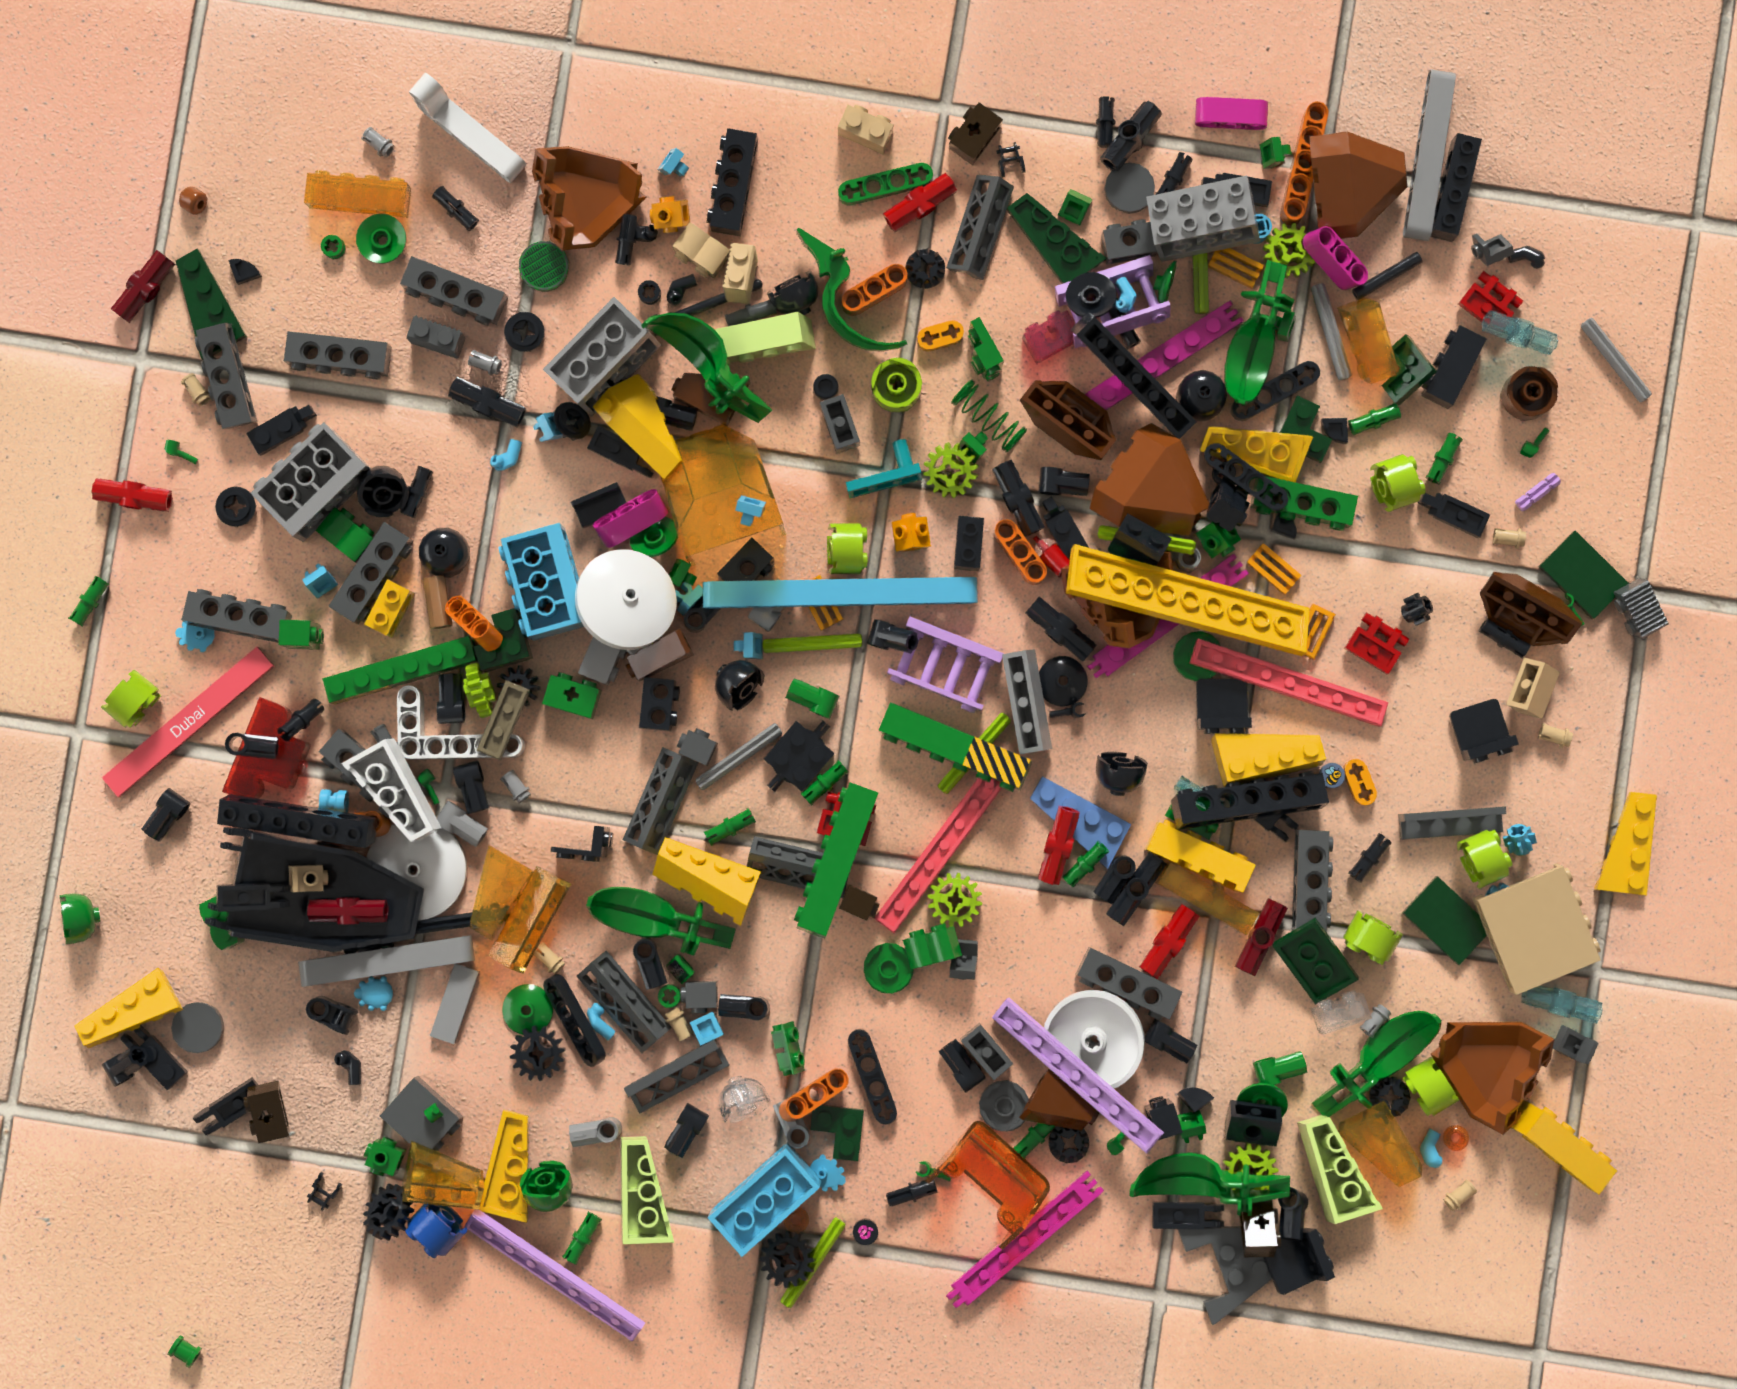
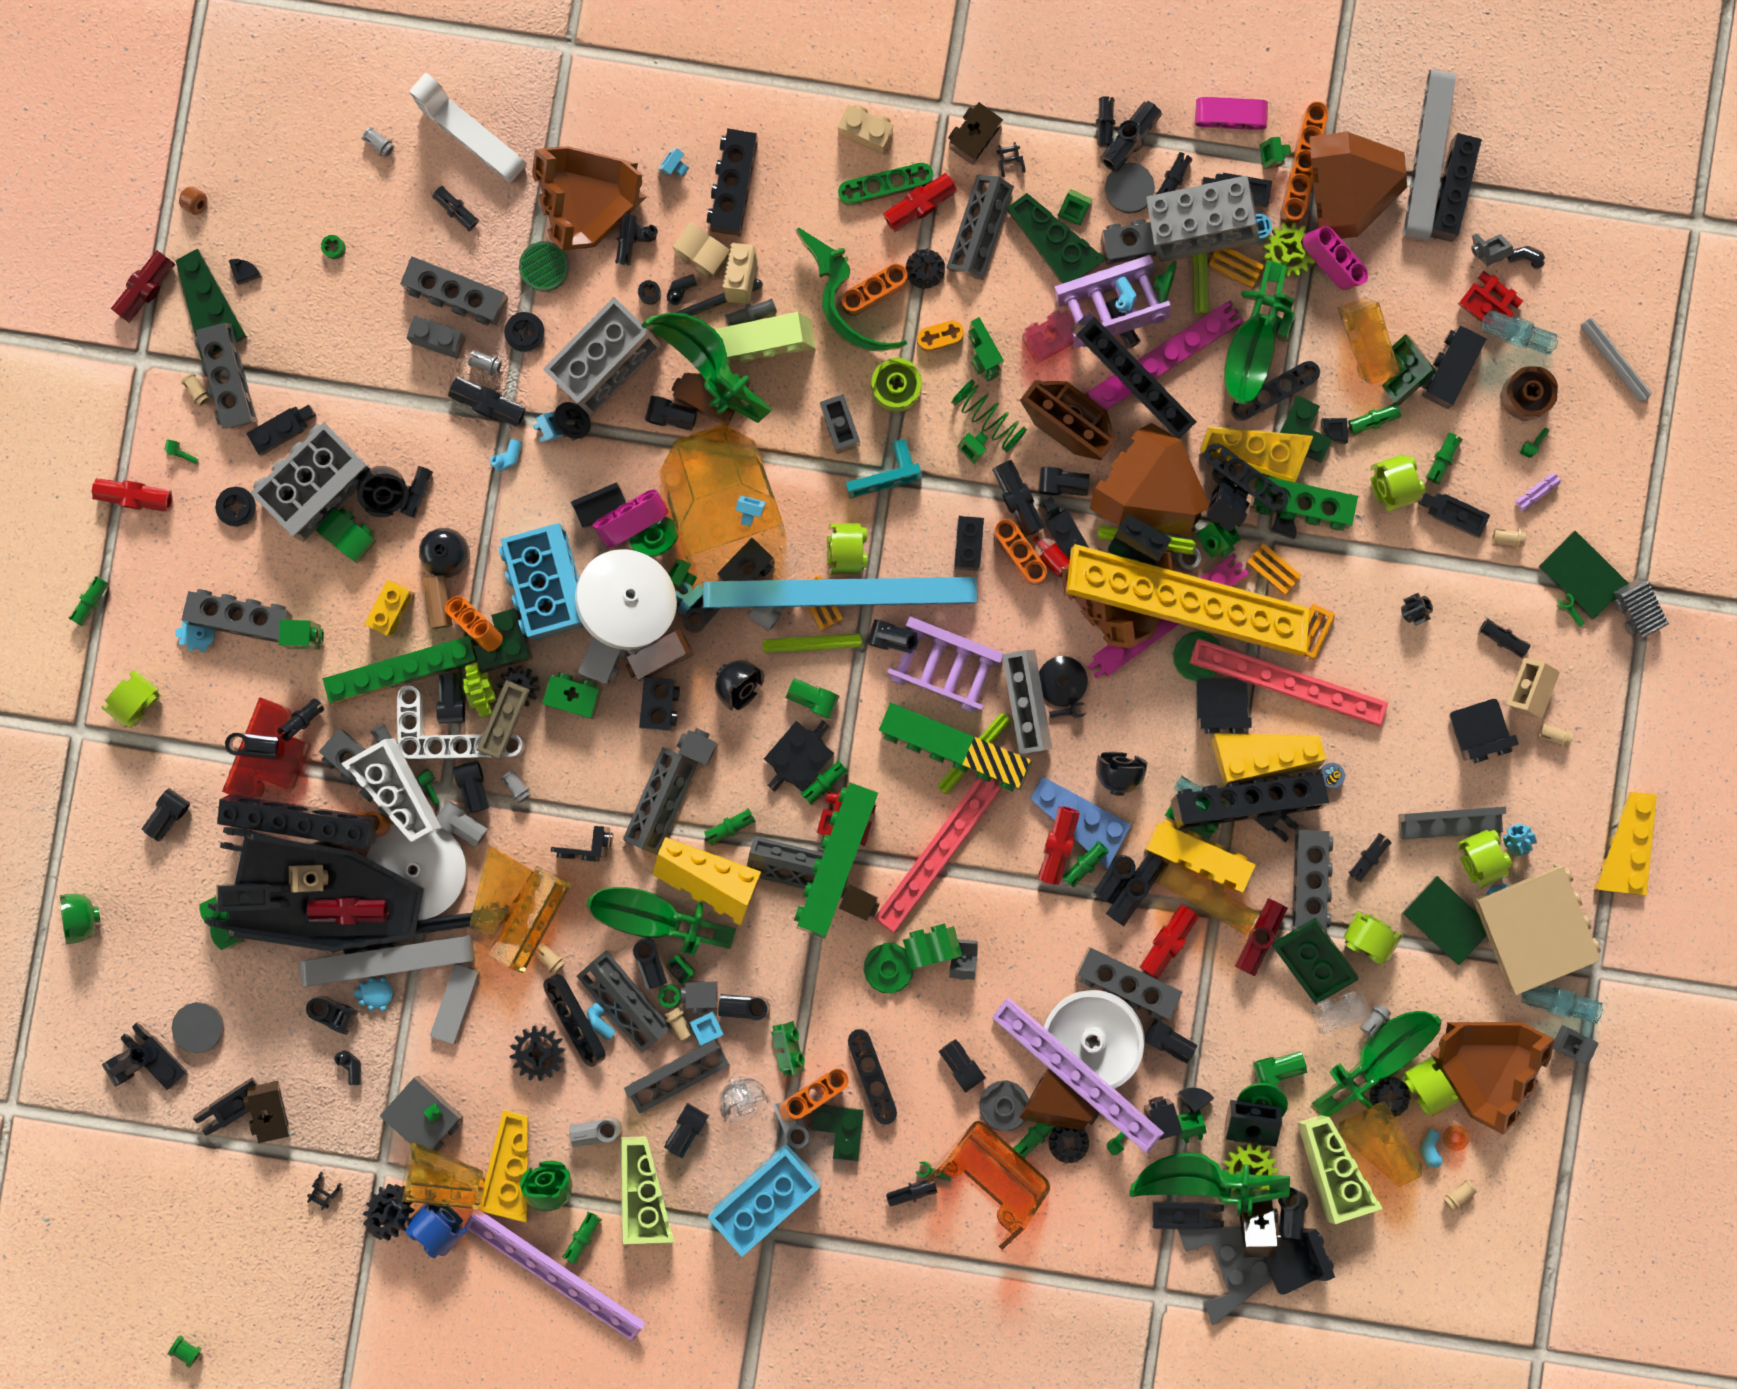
(138, 1004): yellow wing -> none
(188, 721): coral tile -> none
(300, 343): dark grey brick -> none
(319, 581): medium azure tile -> none
(337, 802): medium azure wheel -> none
(357, 195): clear yellow brick -> none
(358, 578): dark grey brick -> none
(372, 230): green dish -> none
(393, 1156): green brick -> none
(536, 999): green dish -> none
(616, 450): black hinge -> none
(635, 416): yellow wedge -> none
(669, 214): light orange brick -> none
(738, 756): light grey axle -> none
(751, 645): medium azure tile -> none
(784, 1269): black gear -> none
(795, 294): black cylinder -> none
(804, 1221): clear orange plate -> none
(821, 1250): lime axle -> none
(825, 386): black tile -> none
(828, 1173): medium azure piece -> none
(865, 1231): black tile -> none
(911, 533): light orange brick -> none
(943, 898): lime gear -> none
(952, 480): lime gear -> none
(986, 1051): dark grey brick -> none
(1040, 1228): dark pink hinge -> none
(1061, 629): black piece -> none
(1091, 286): black dish -> none
(1202, 406): black cylinder -> none
(1331, 331): light grey axle -> none
(1365, 779): light orange beam -> none
(1373, 650): red plate -> none
(1387, 275): black piece -> none
(1528, 610): reddish brown wedge -> none
(1563, 1147): yellow wedge -> none

